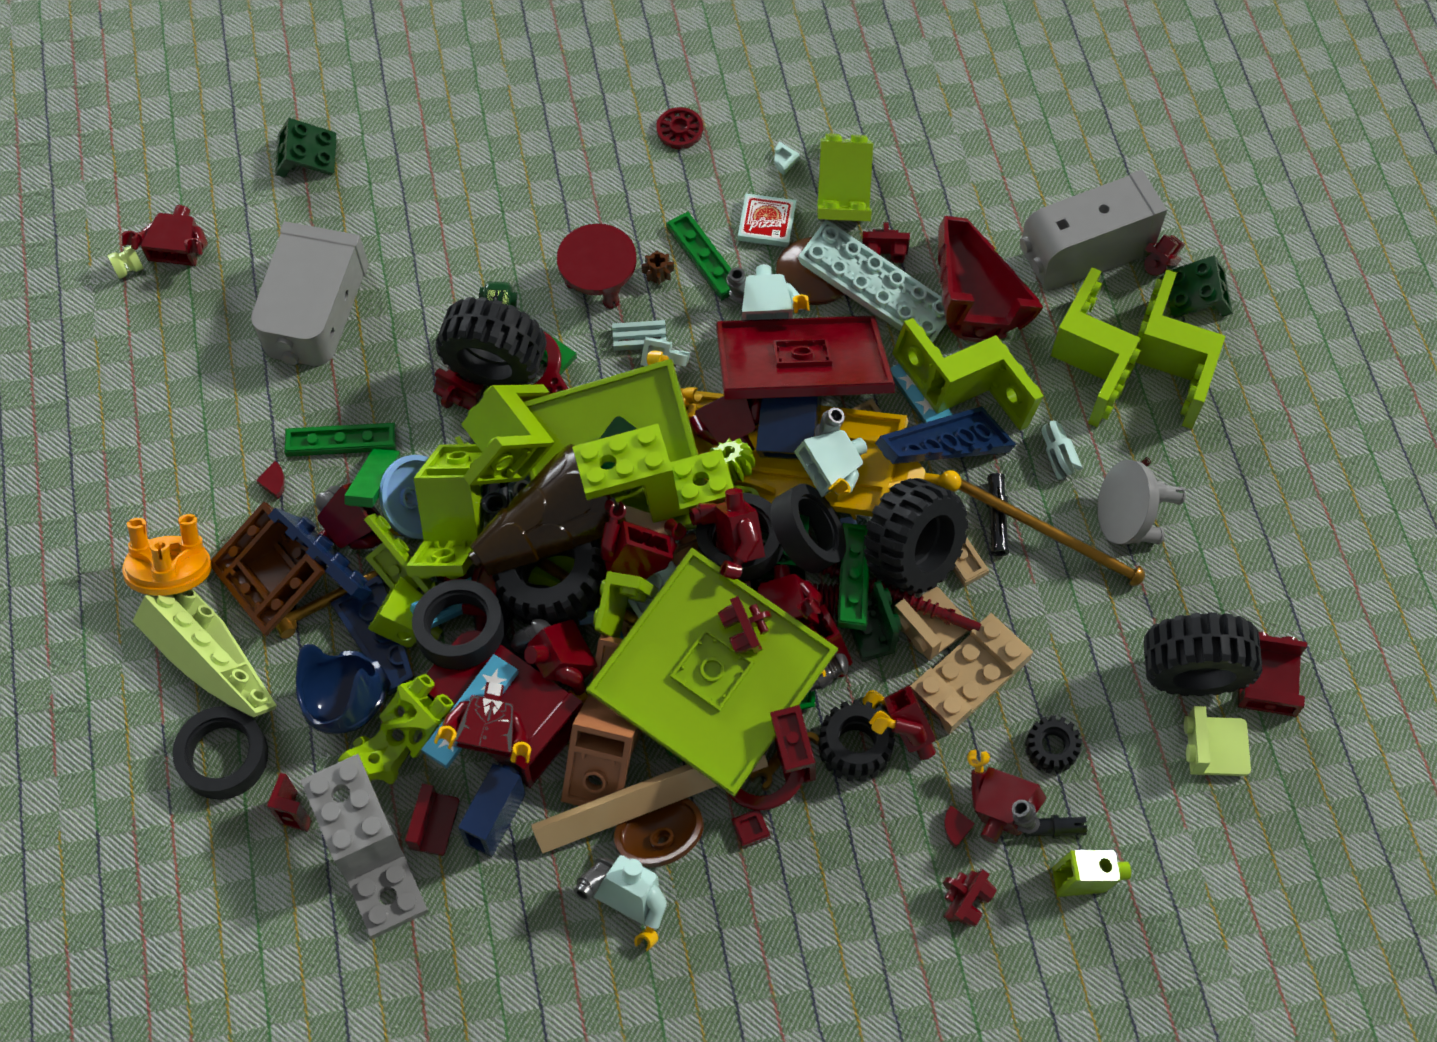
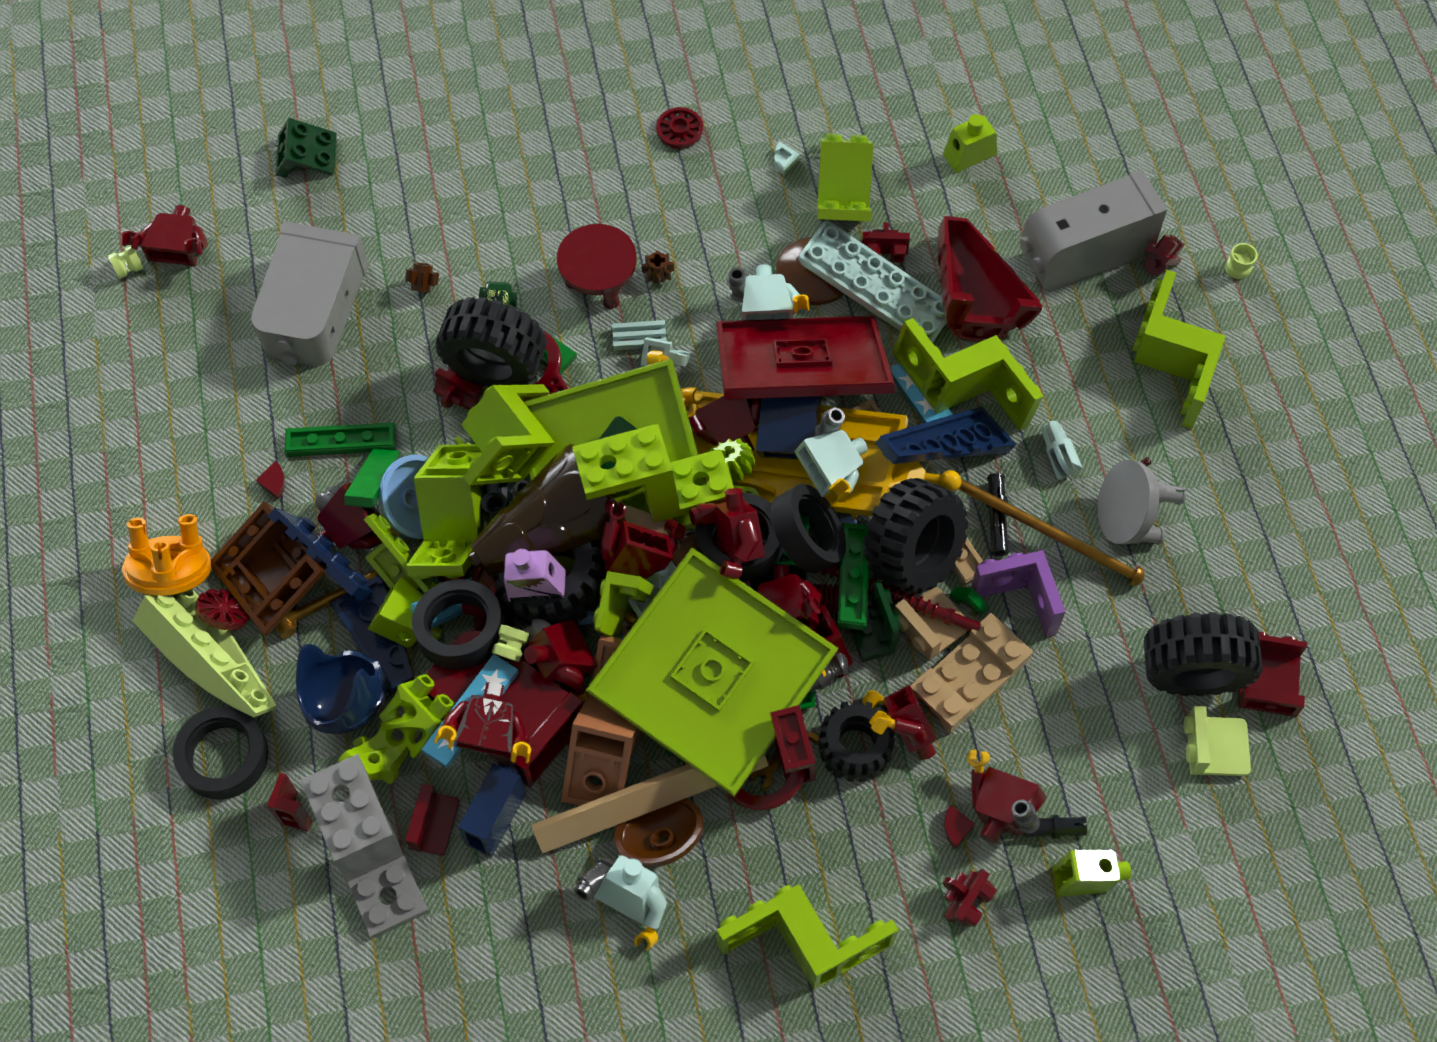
(211, 607): none -> dark red wheel
(421, 277): none -> reddish brown gear
(510, 643): none -> yellowish green wheel
(533, 576): none -> lavender torso
(701, 252): green tile -> none
(736, 614): dark red hips -> none
(750, 828): dark red tile -> none
(767, 220): tile -> none
(805, 935): none -> lime bracket
(970, 143): none -> lime torso
(970, 597): none -> green tile
(1019, 572): none -> medium lavender bracket
(1041, 756): black tyre -> none
(1096, 347): lime bracket -> none
(1199, 287): dark green bracket -> none
(1241, 261): none -> yellowish green wheel

